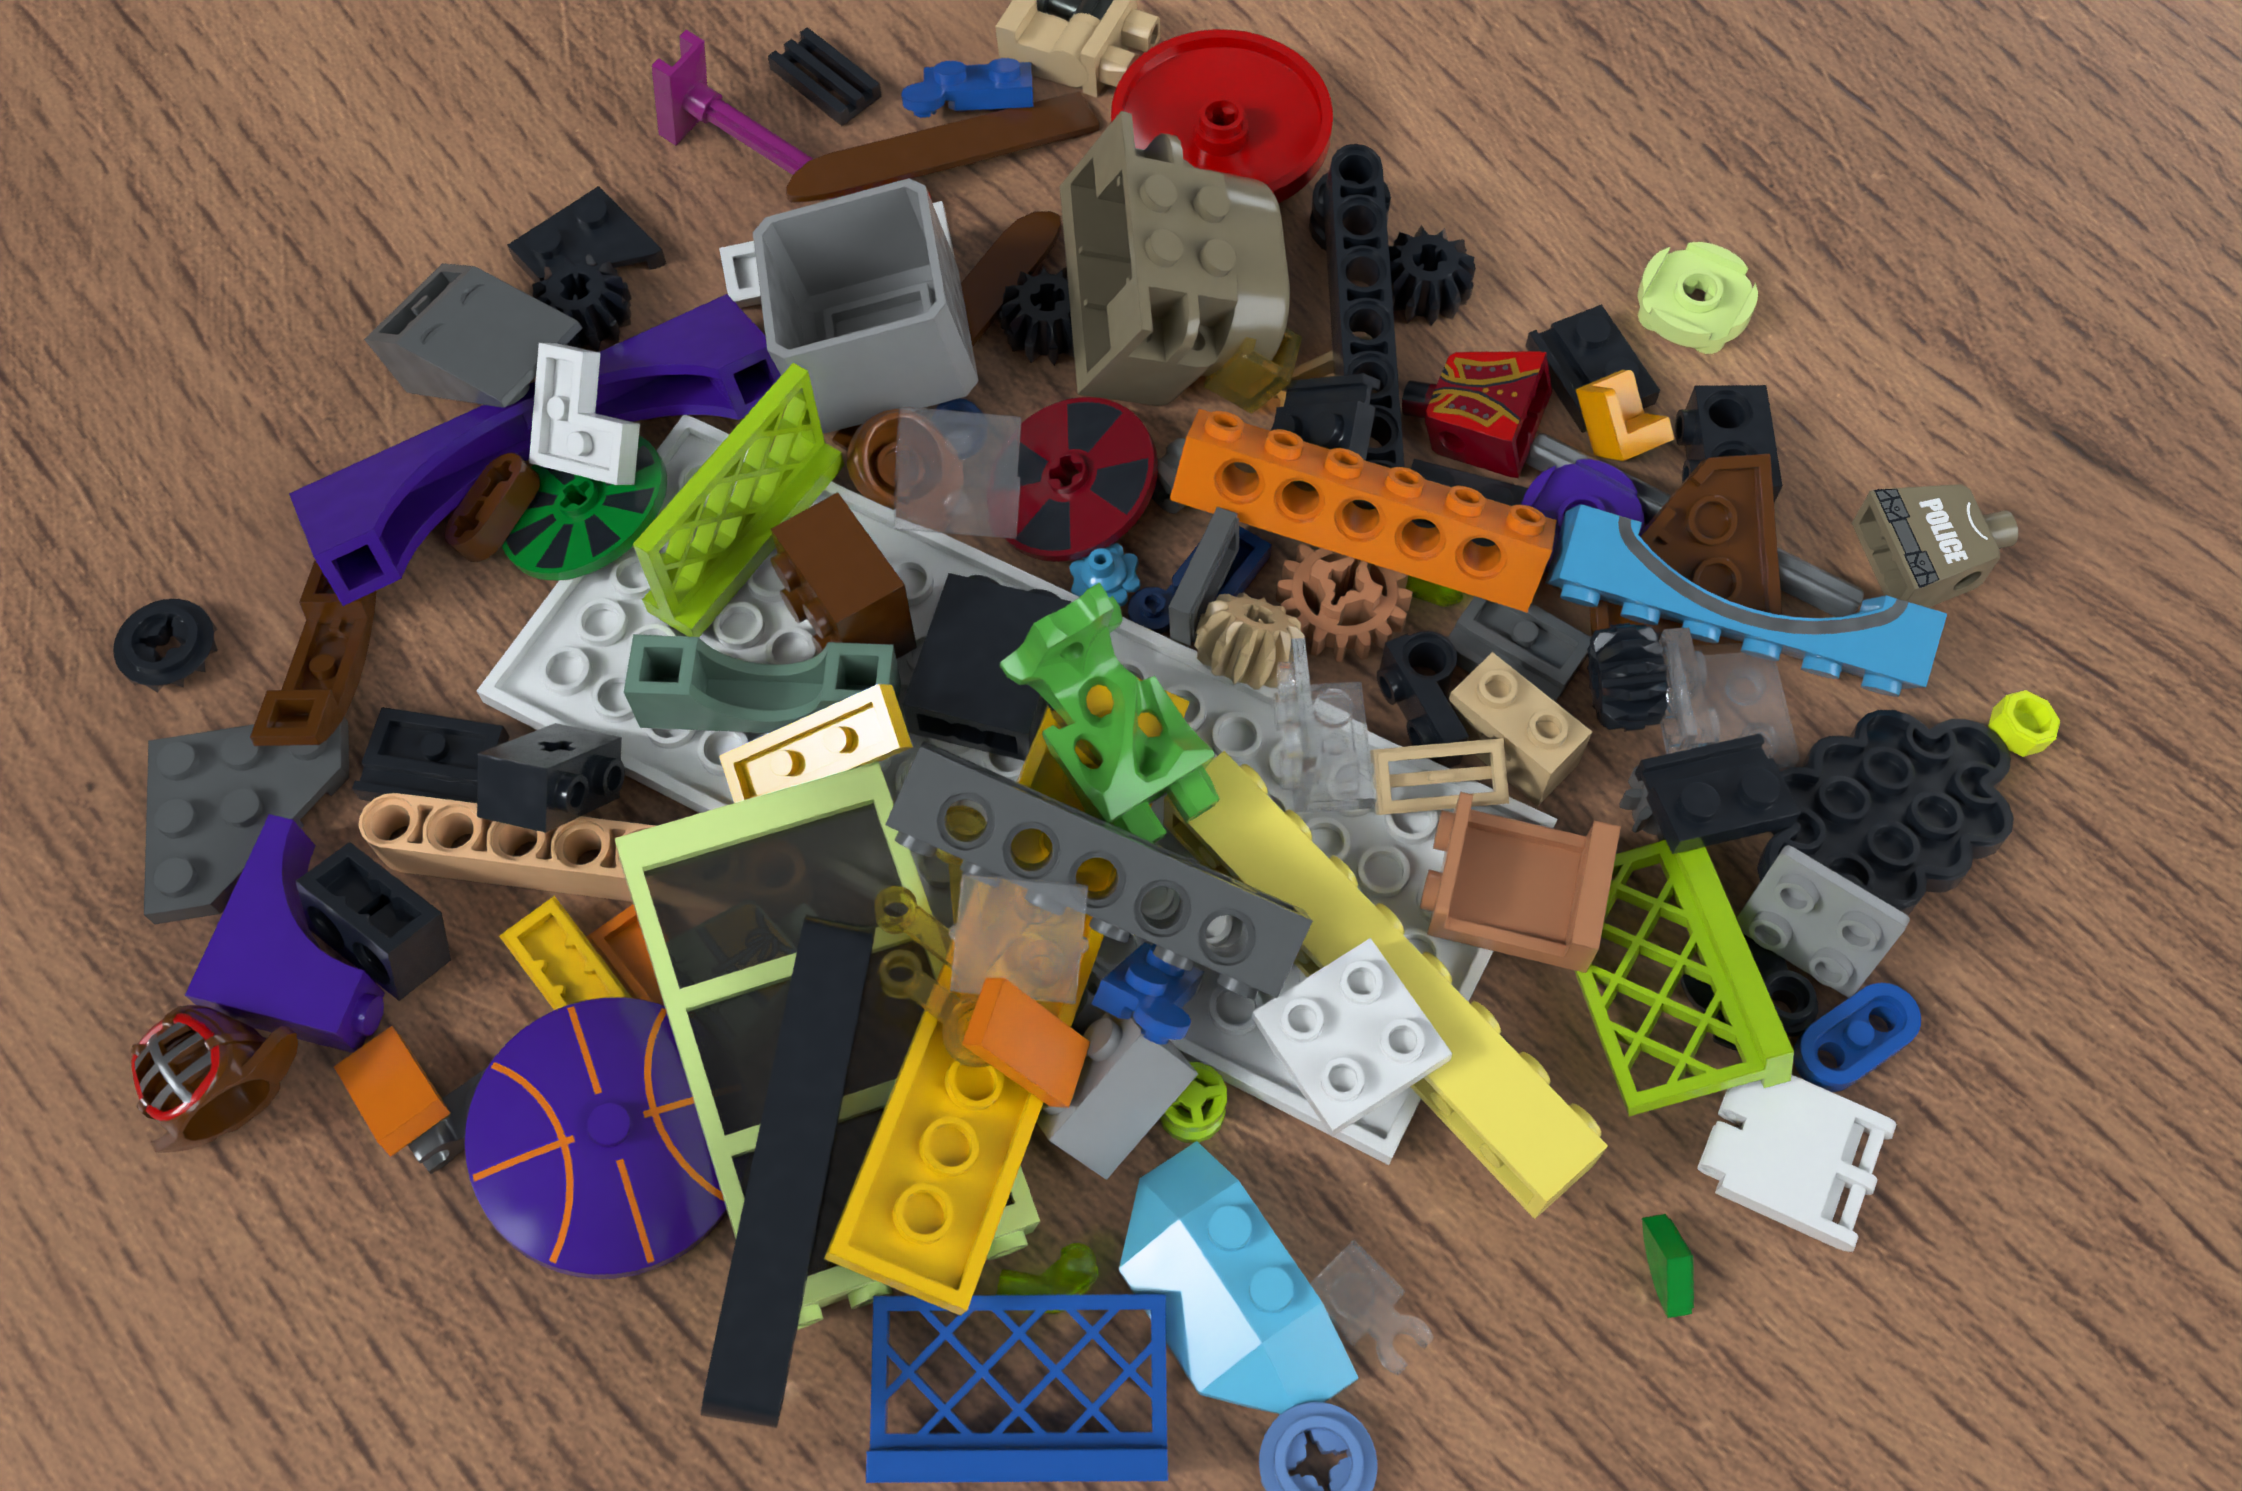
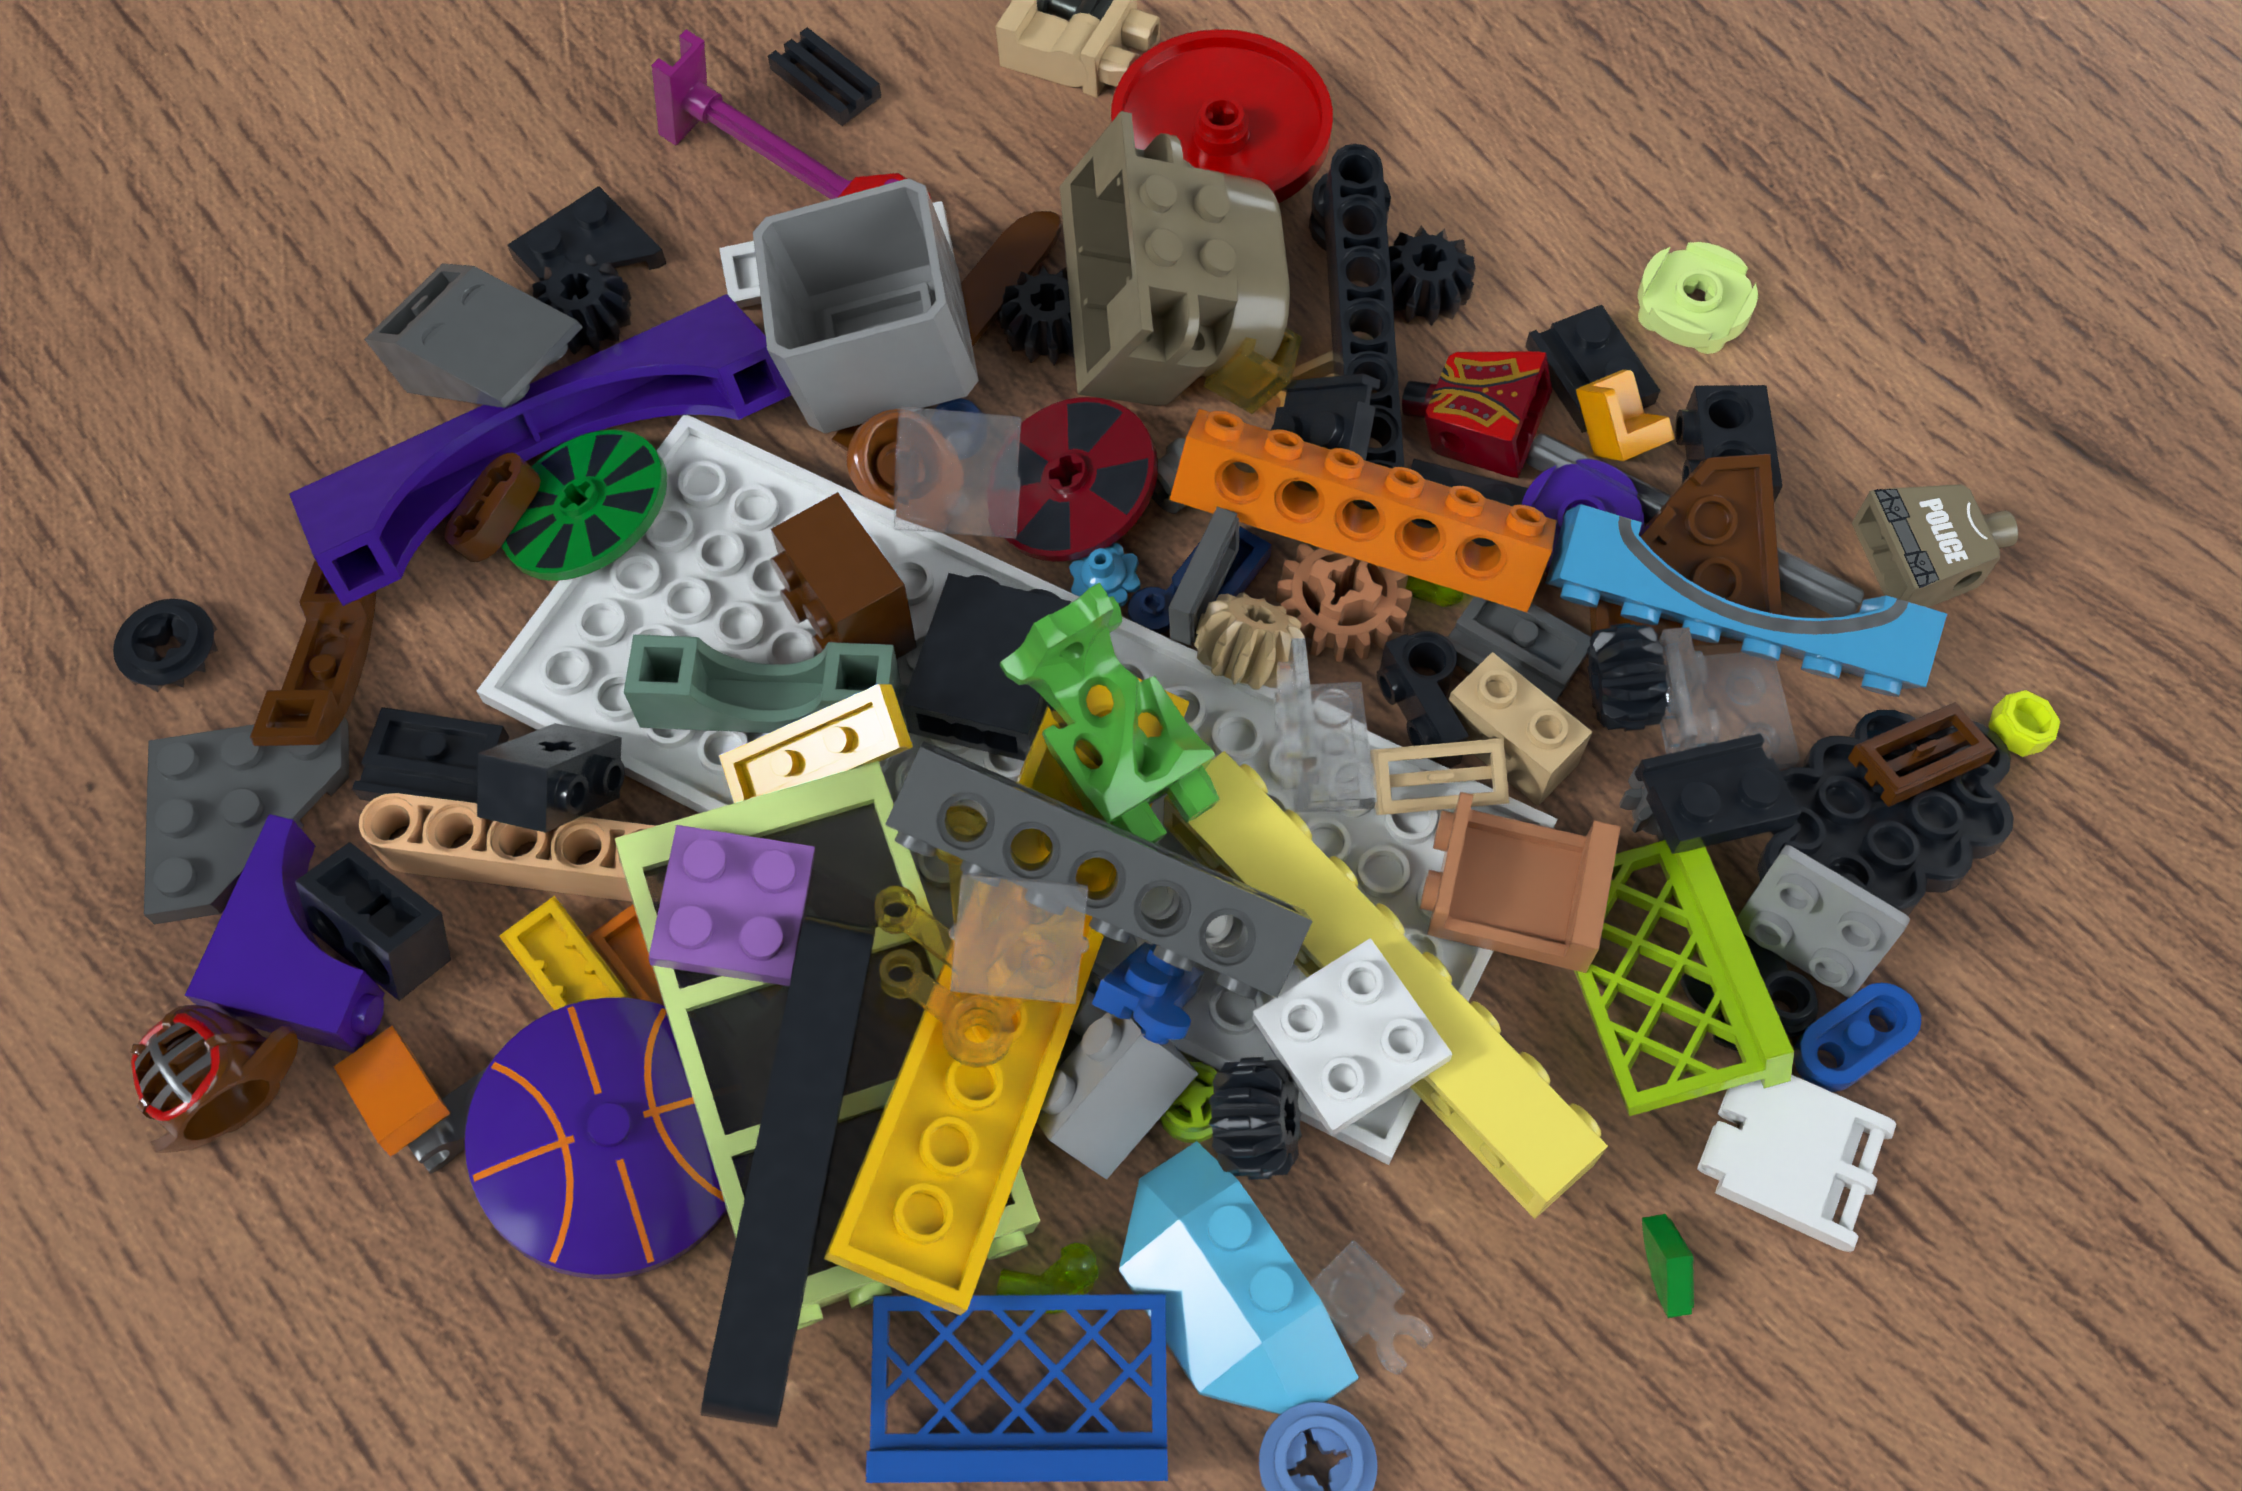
(564, 420): white plate -> none
(732, 905): none -> medium lavender plate
(734, 532): lime fence -> none
(941, 148): reddish brown piece -> none
(971, 87): blue hinge -> none
(1026, 1042): orange tile -> none
(1255, 1118): none -> black gear
(1886, 773): none -> reddish brown tile

